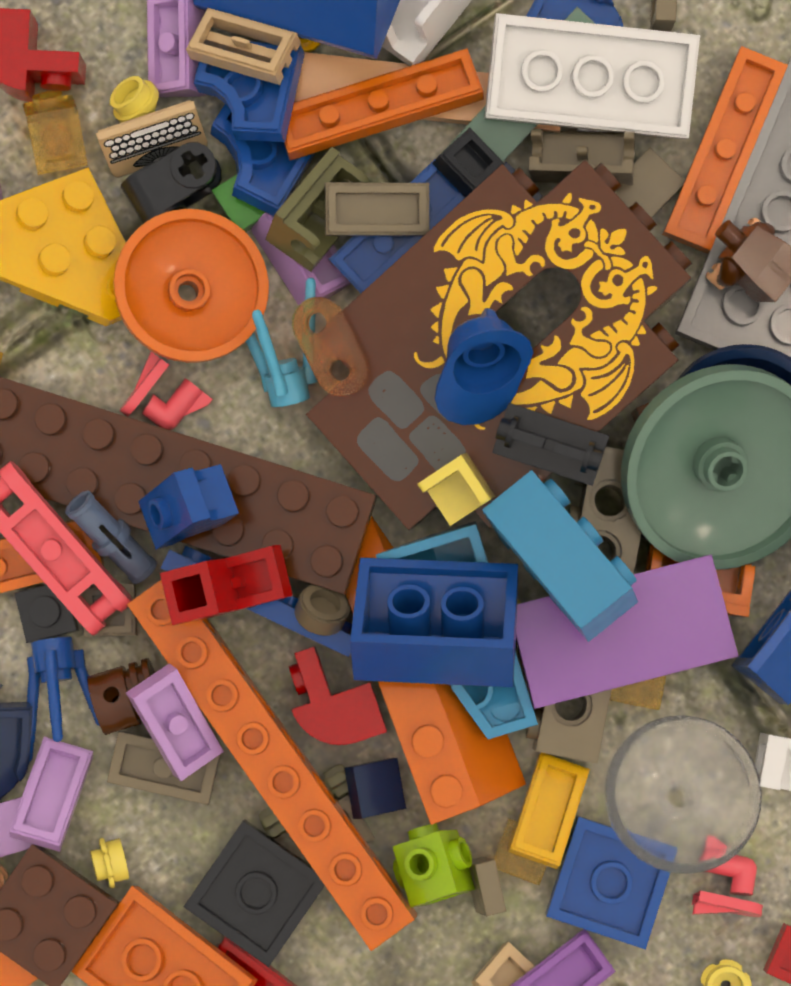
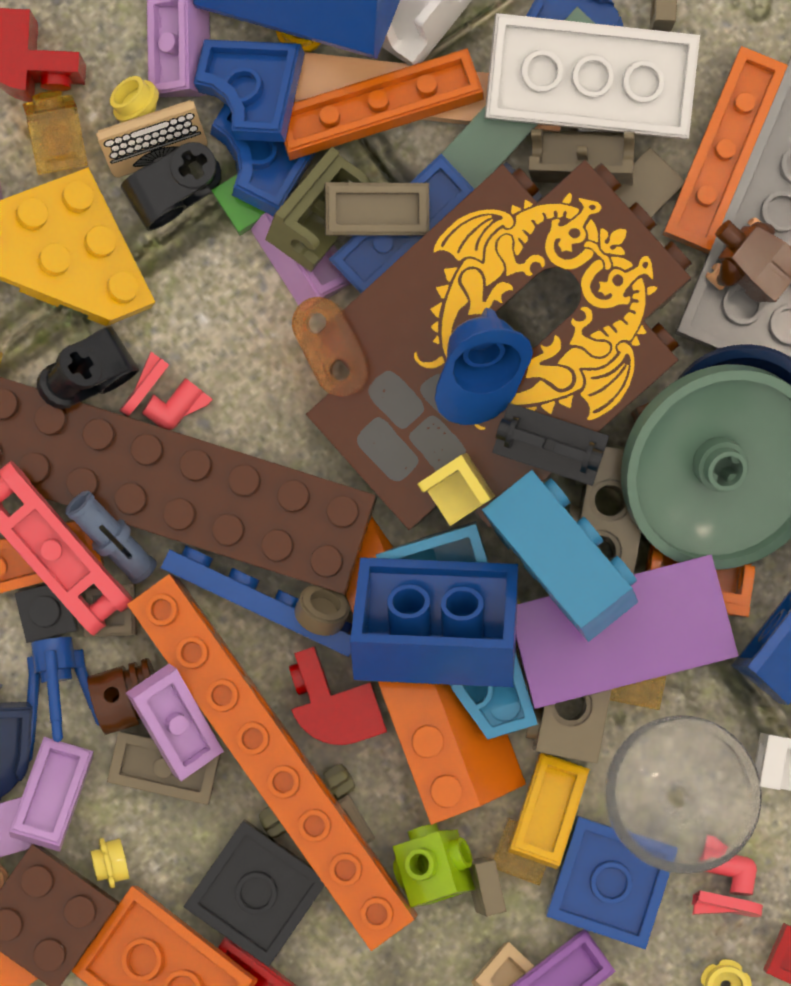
(86, 370): none -> black piece
(188, 505): blue brick -> none
(199, 252): orange dish -> none
(226, 585): red brick -> none
(237, 61): tan tile -> none
(281, 378): medium azure plant -> none
(375, 788): dark blue tile -> none
(467, 162): black tile -> none

